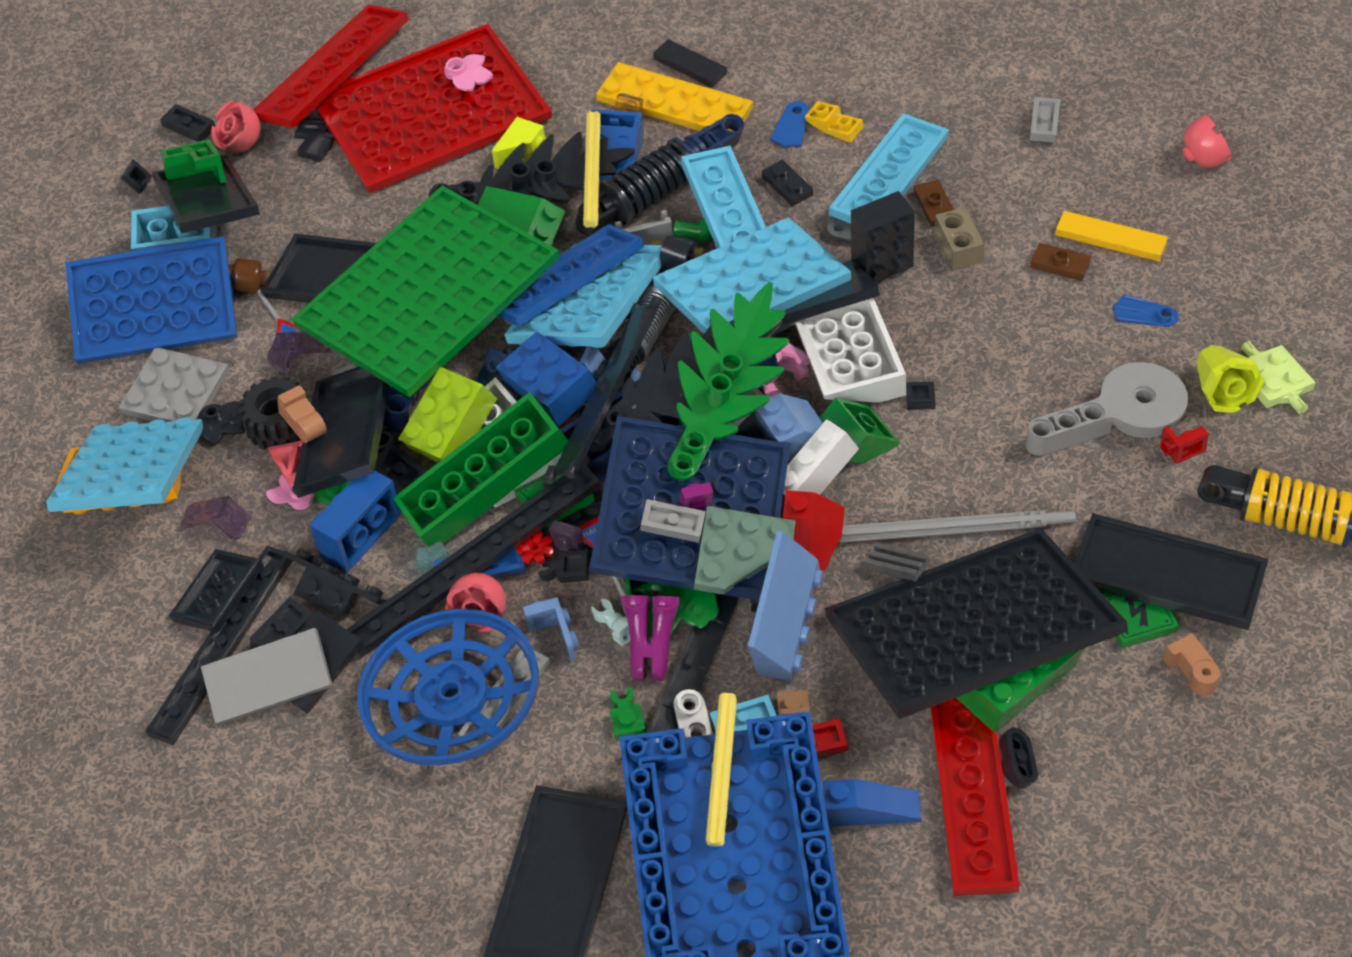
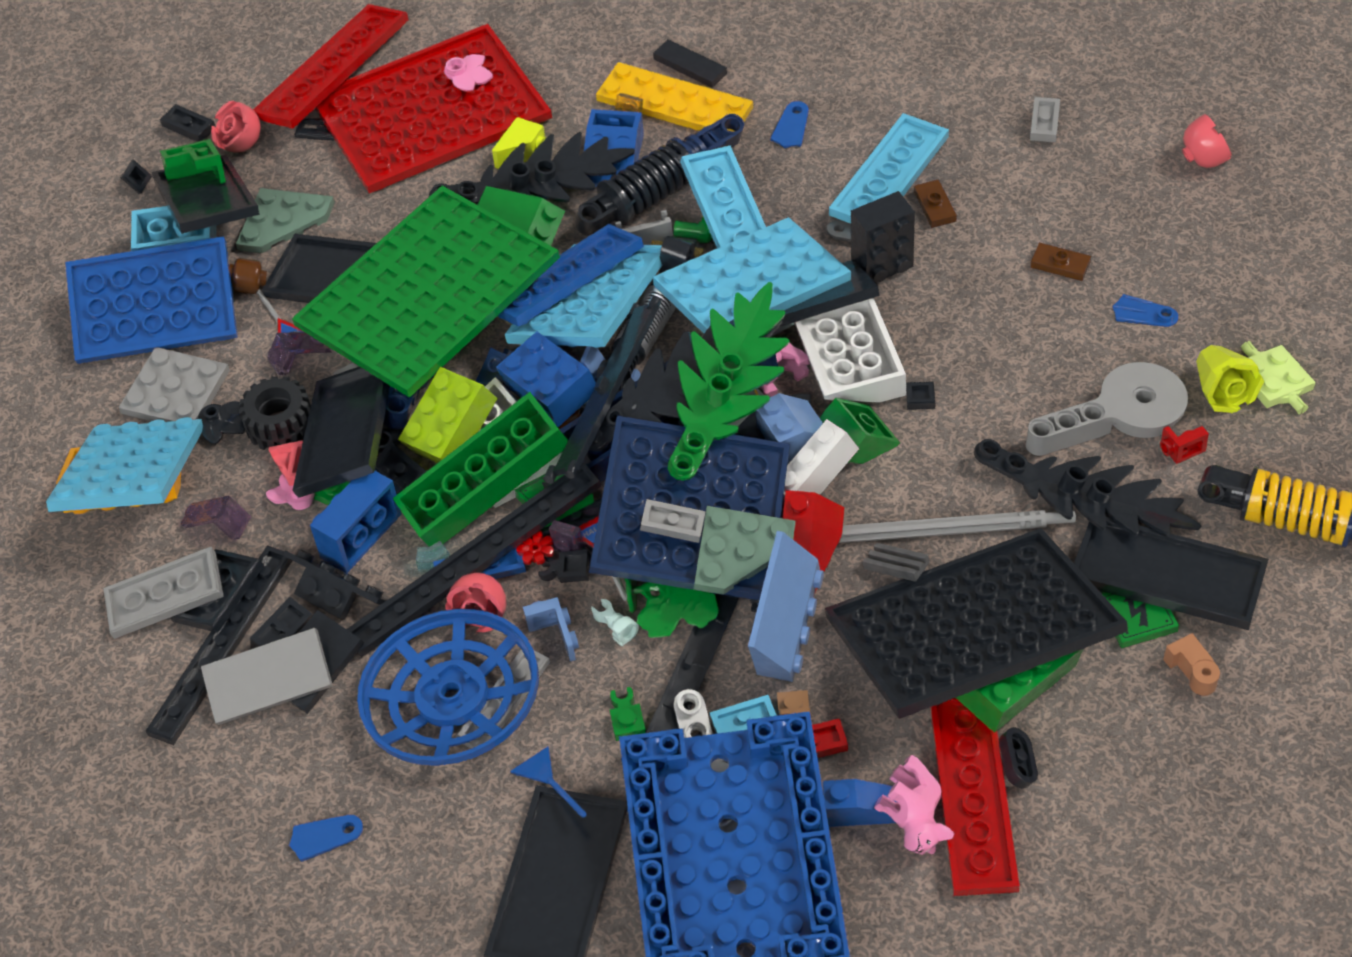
(163, 592): none -> light grey tile
(281, 217): none -> sand green plate
(301, 414): nougat leg -> none
(315, 147): black tile -> none
(323, 836): none -> blue piece
(540, 769): none -> blue piece
(591, 182): light yellow axle -> none
(637, 616): magenta piece -> none
(696, 496): magenta plate -> none
(721, 770): light yellow axle -> none
(787, 183): black plate -> none
(831, 121): yellow slope -> none
(916, 799): none -> bright pink animal
(958, 238): dark tan brick -> none
(1088, 493): none -> black plant
(1111, 236): yellow tile -> none

